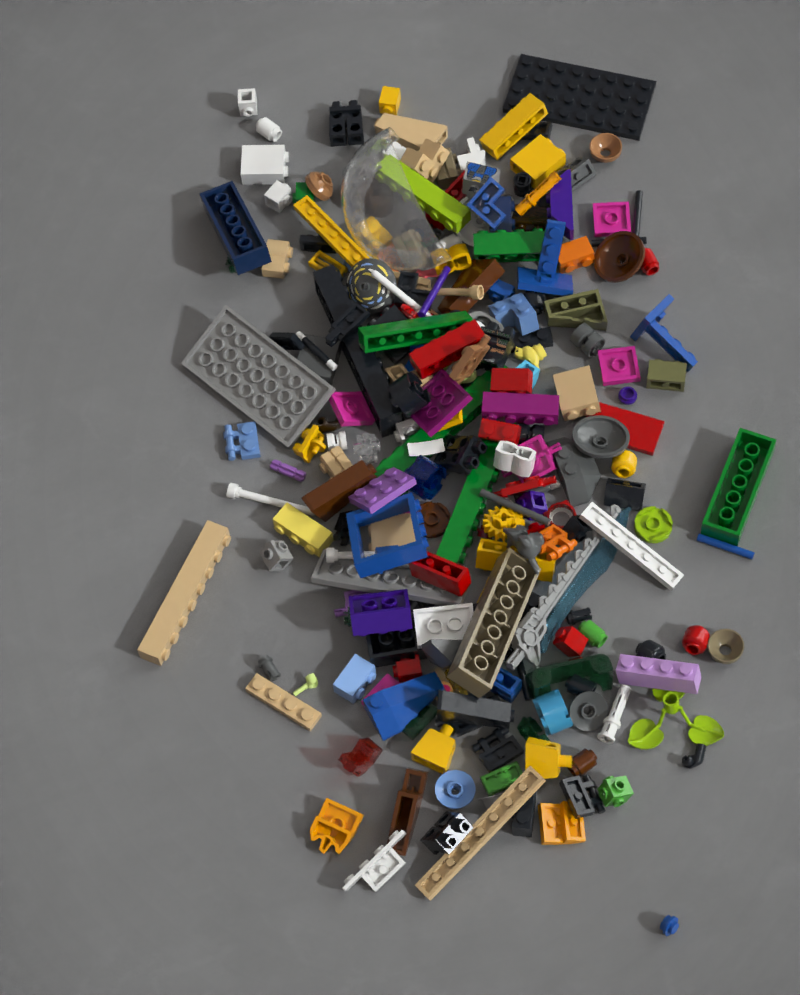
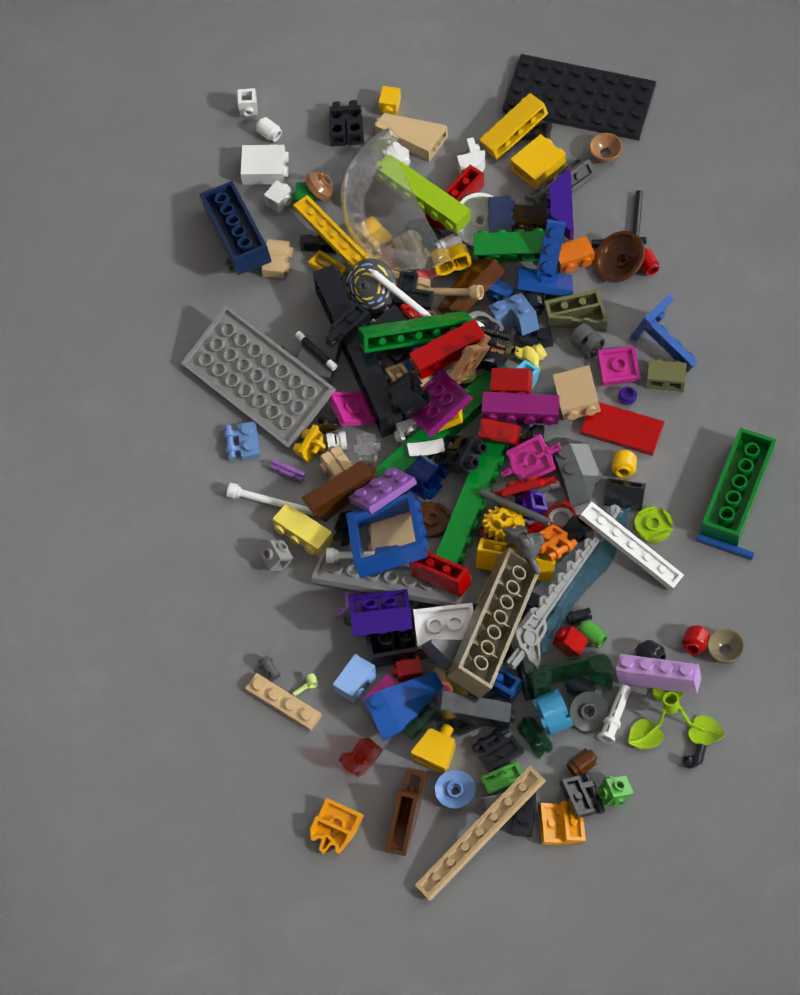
(184, 593): tan brick -> none
(288, 340): black plate -> none
(381, 866): white bracket -> none
(427, 160): tan brick -> none
(434, 291): dark purple bar -> none
(447, 834): black hips -> none
(448, 172): dark tan brick -> none
(476, 176): torso -> none
(483, 203): blue brick -> none
(514, 458): white brick -> none
(522, 184): black wheel -> none
(534, 196): light orange pin -> none
(545, 757): yellow torso -> none
(601, 436): dark grey dish -> none
(611, 218): dark pink plate -> none
(669, 925): blue plate -> none

